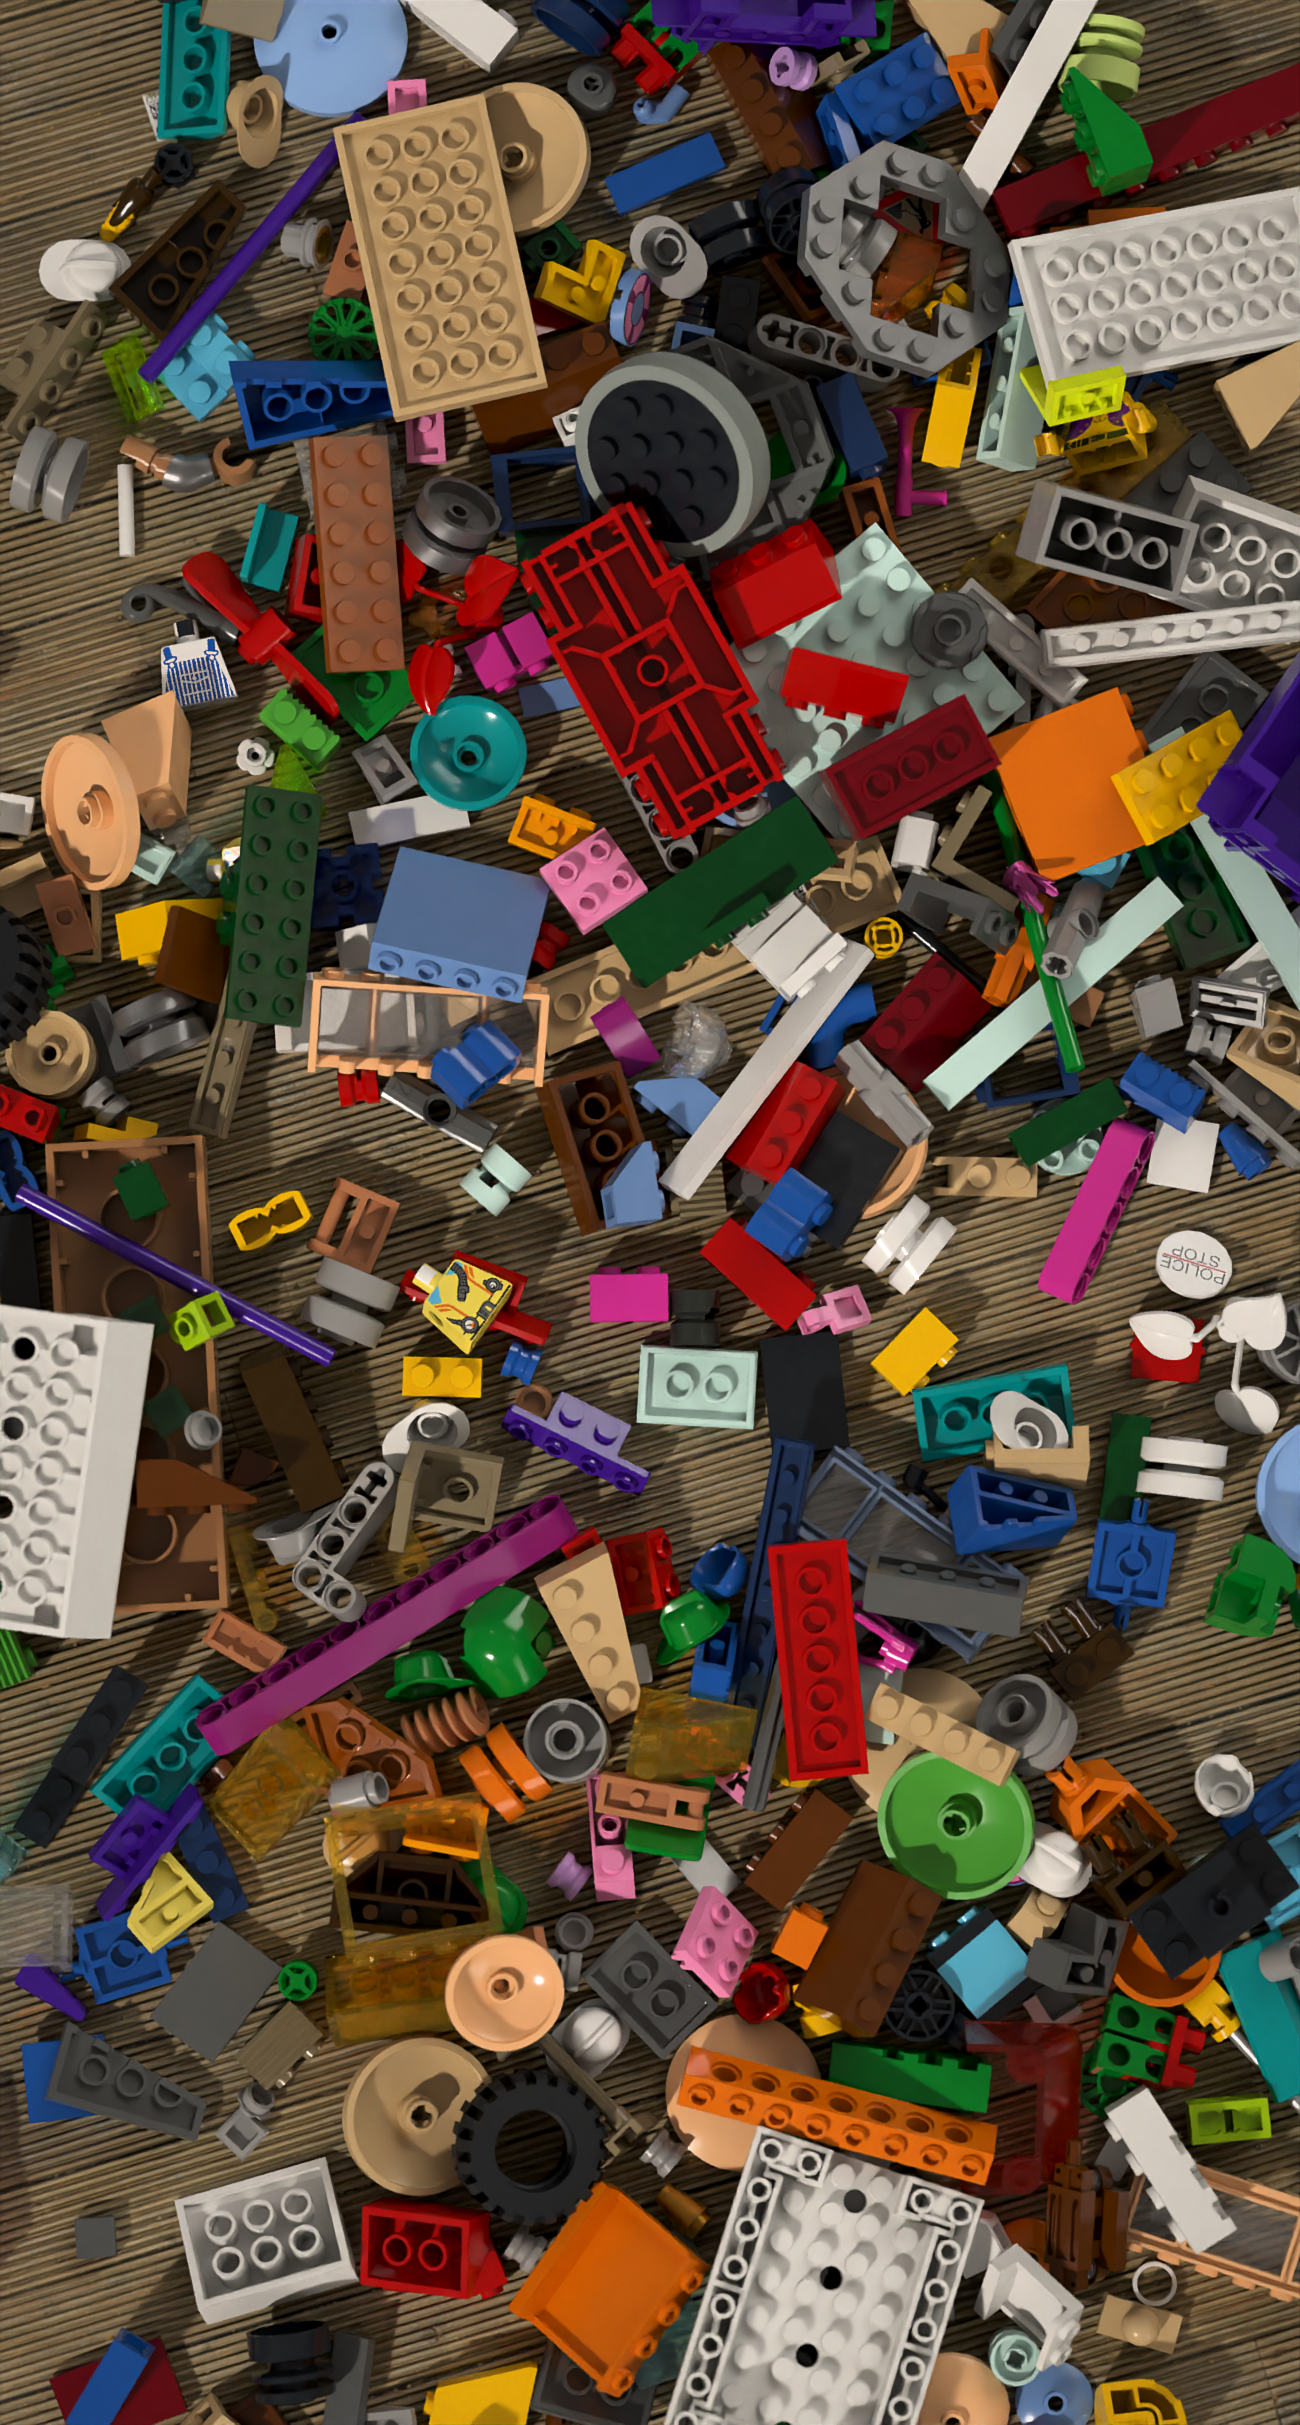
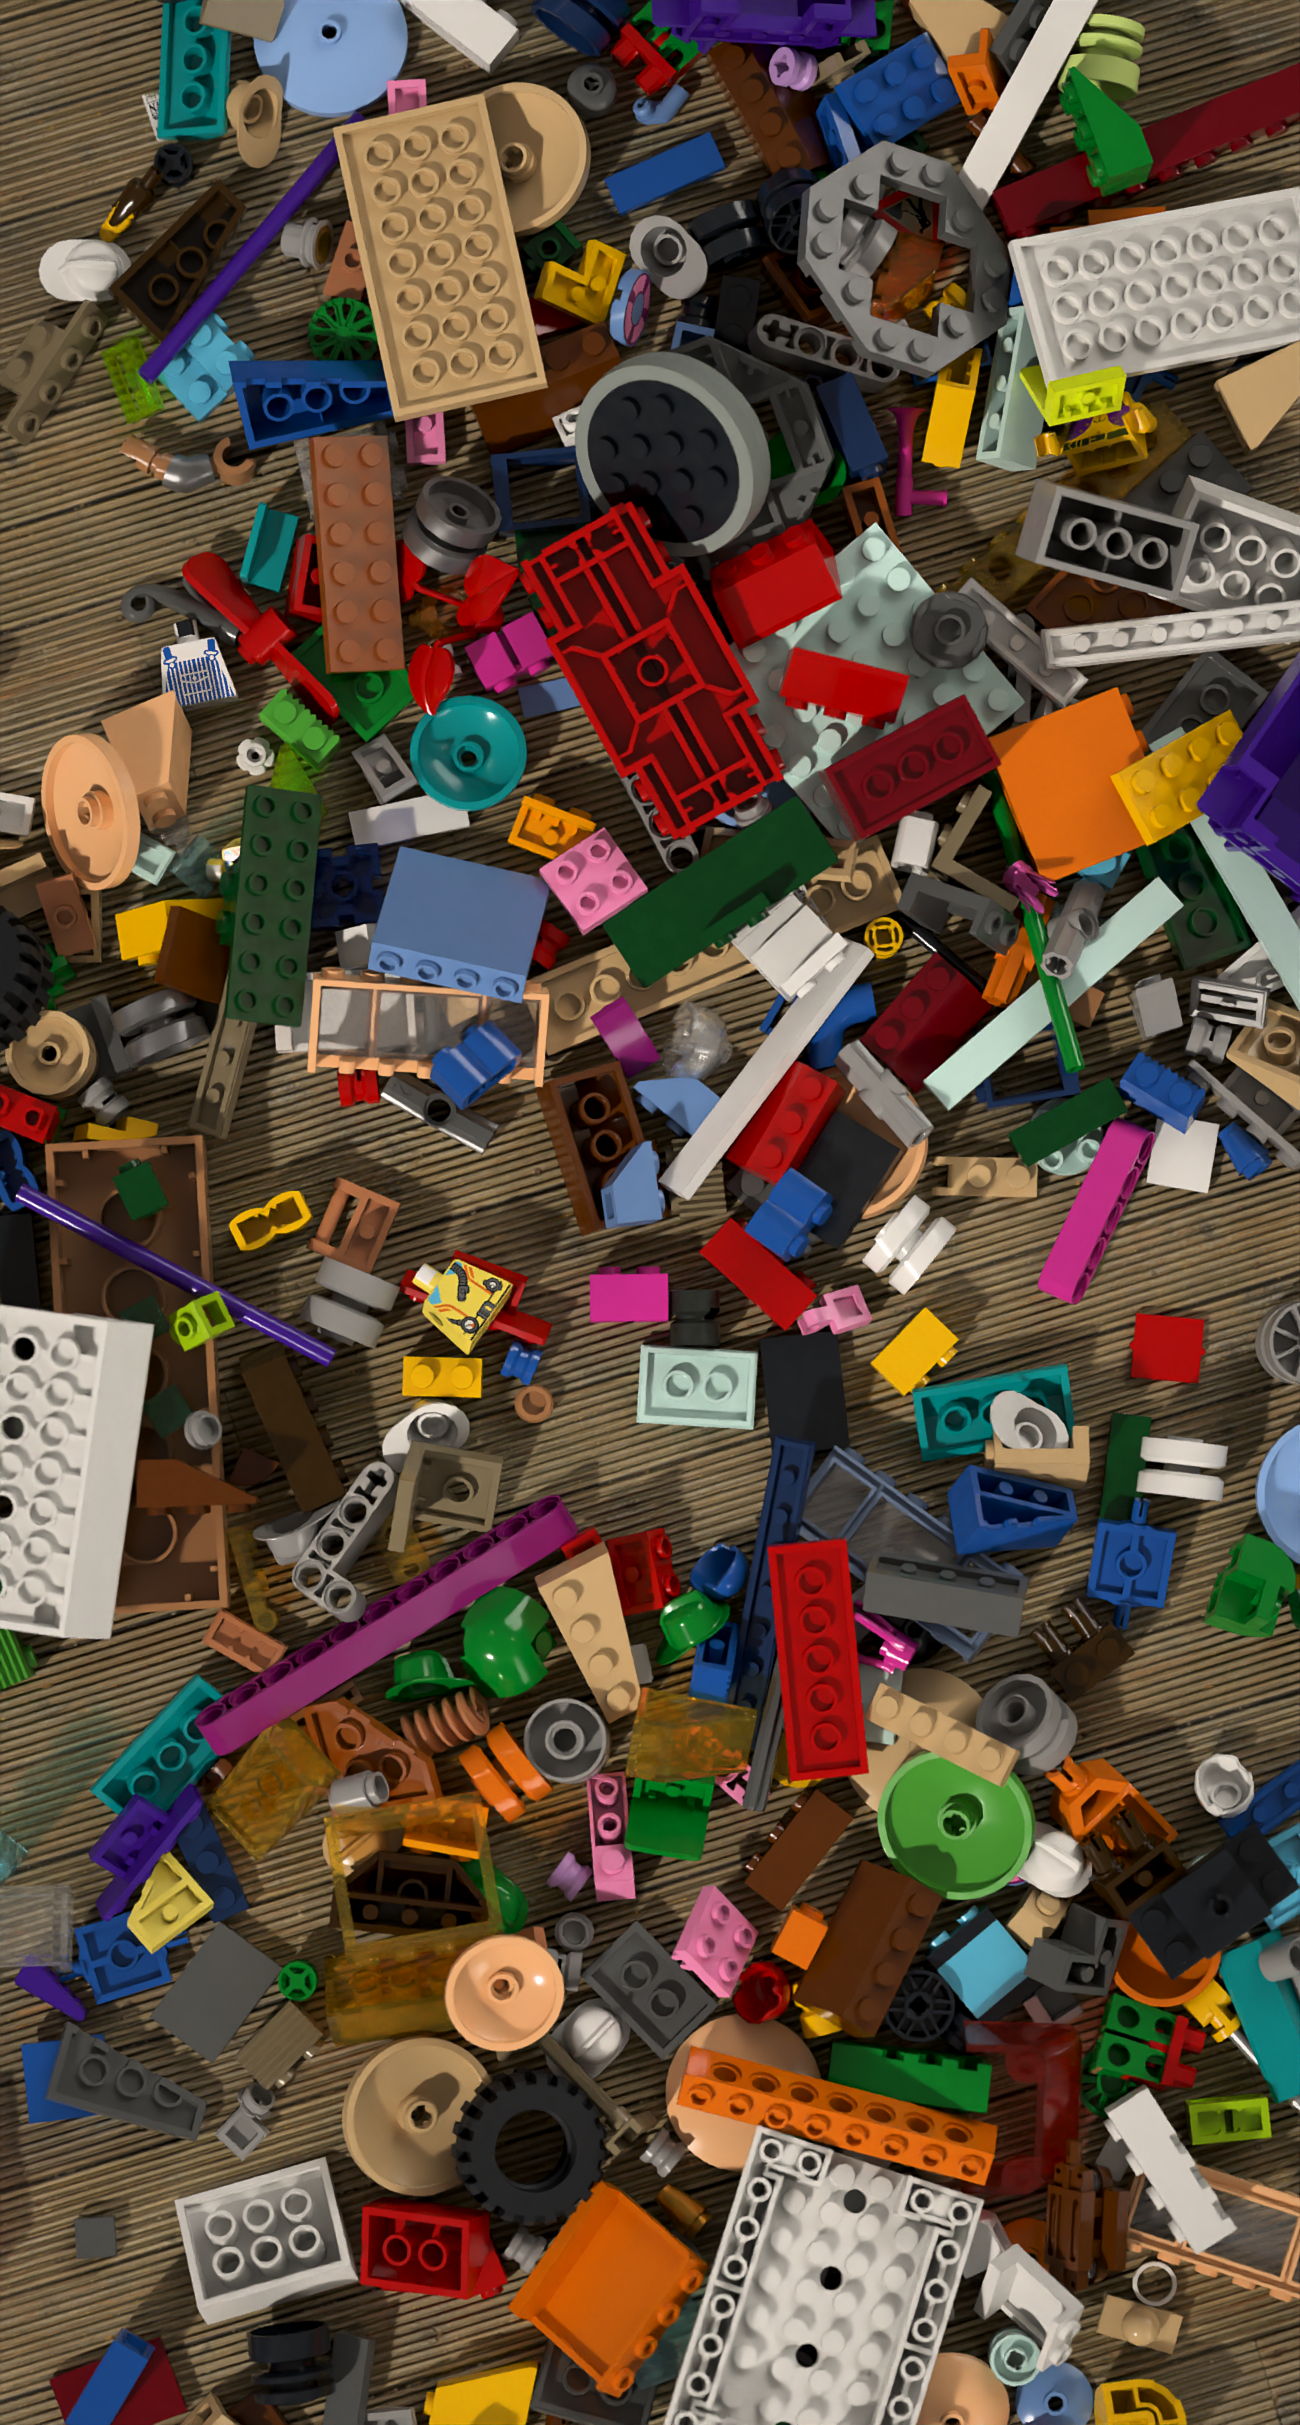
(49, 474): light grey wheel -> none
(81, 1756): black bracket -> none
(126, 510): white piece -> none
(505, 1169): light aqua wheel -> none
(582, 1438): dark purple bracket -> none
(651, 1801): nougat plate -> none
(708, 1871): light grey slope -> none
(914, 1477): black hand -> none
(1193, 1264): white piece -> none
(1253, 1319): white plant -> none

